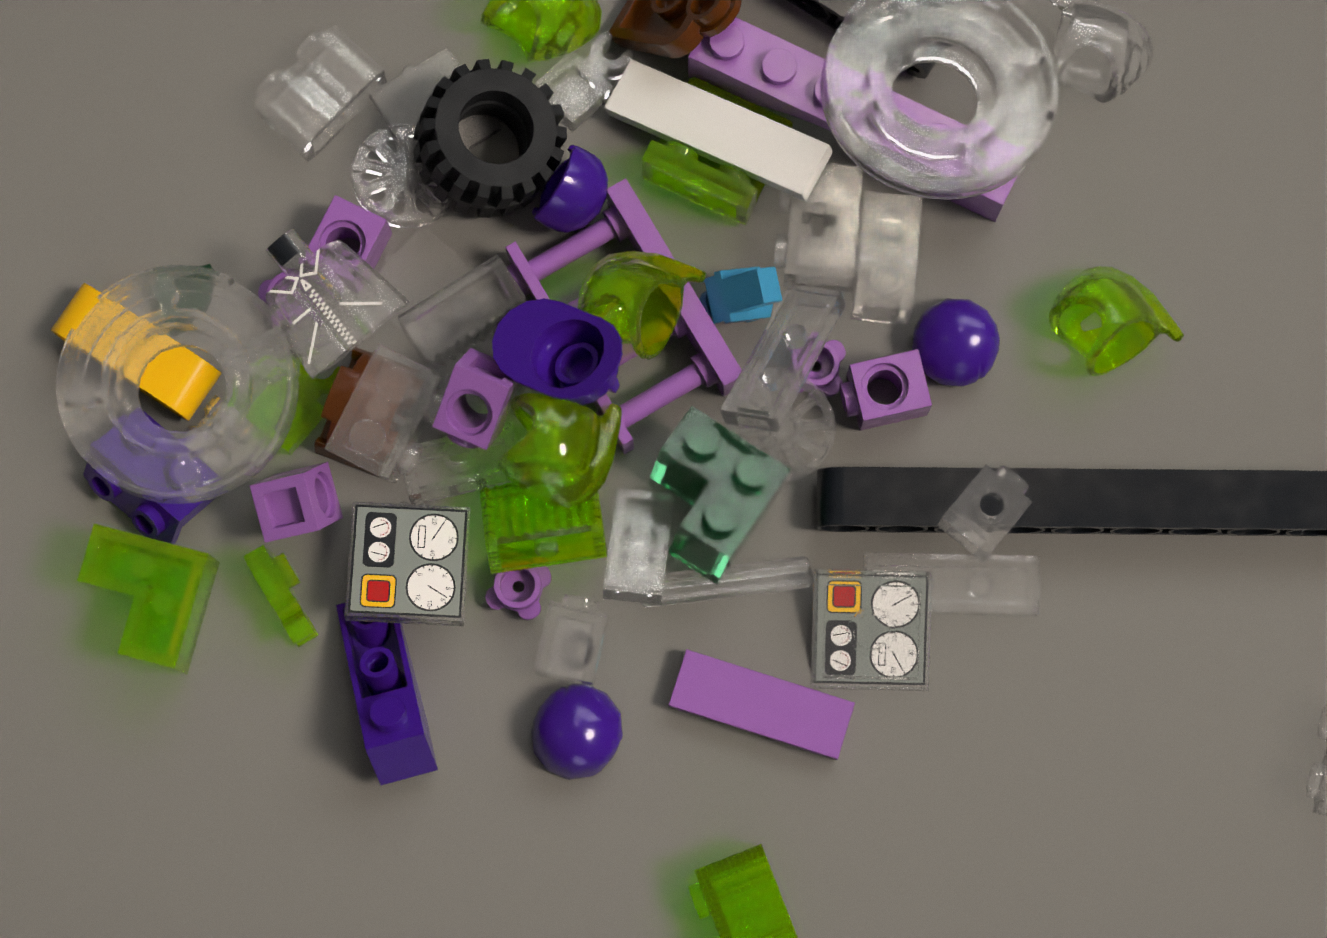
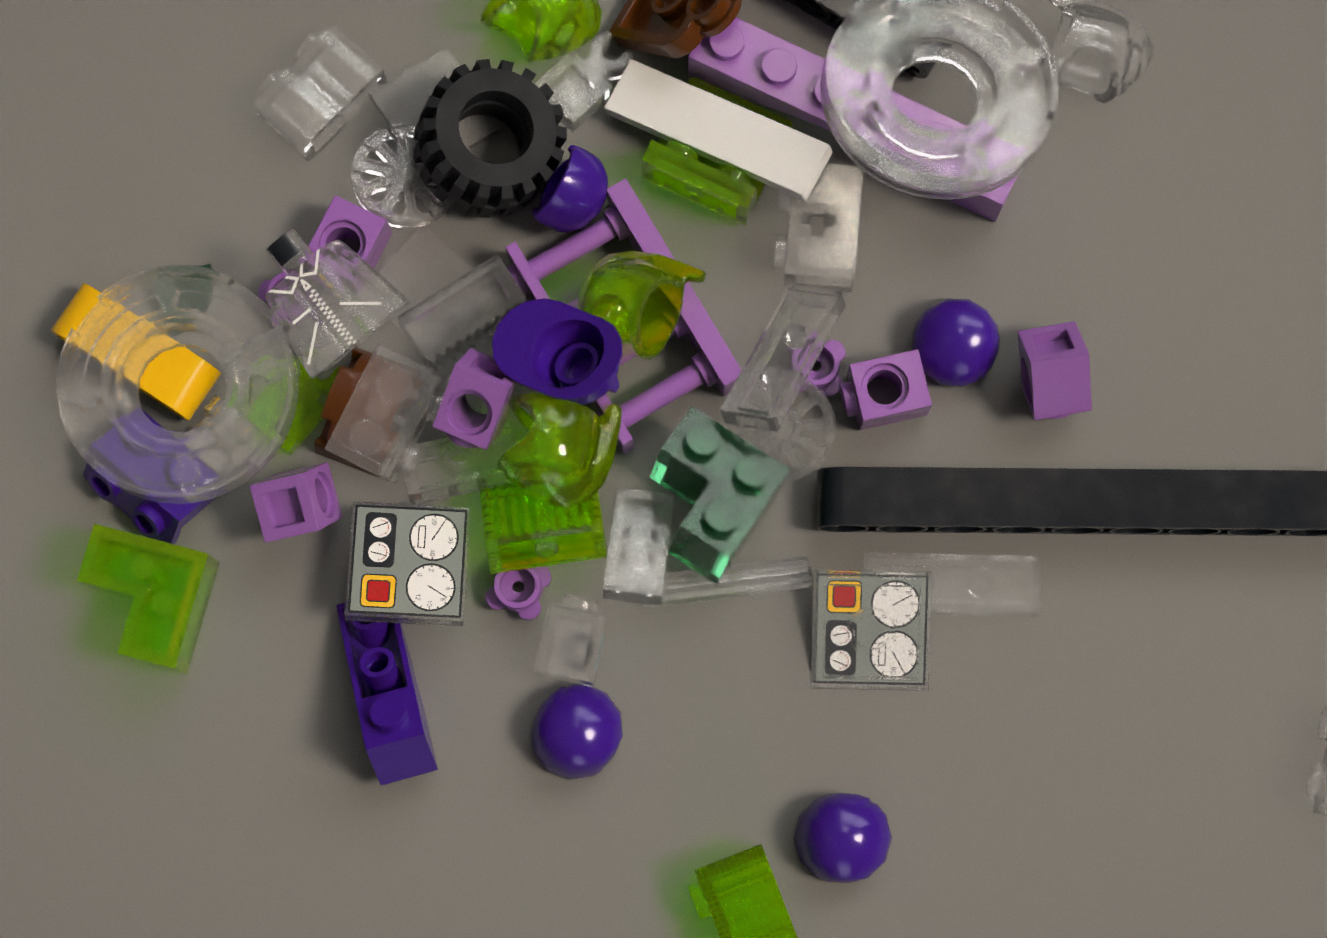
(277, 581): clear neon green plate -> none
(741, 294): dark azure piece -> none
(761, 704): medium lavender tile -> none
(842, 837): none -> dark purple hair
(886, 258): clear brick -> none
(975, 529): clear brick -> none
(1055, 370): none -> medium lavender brick
(1128, 316): clear neon green piece -> none

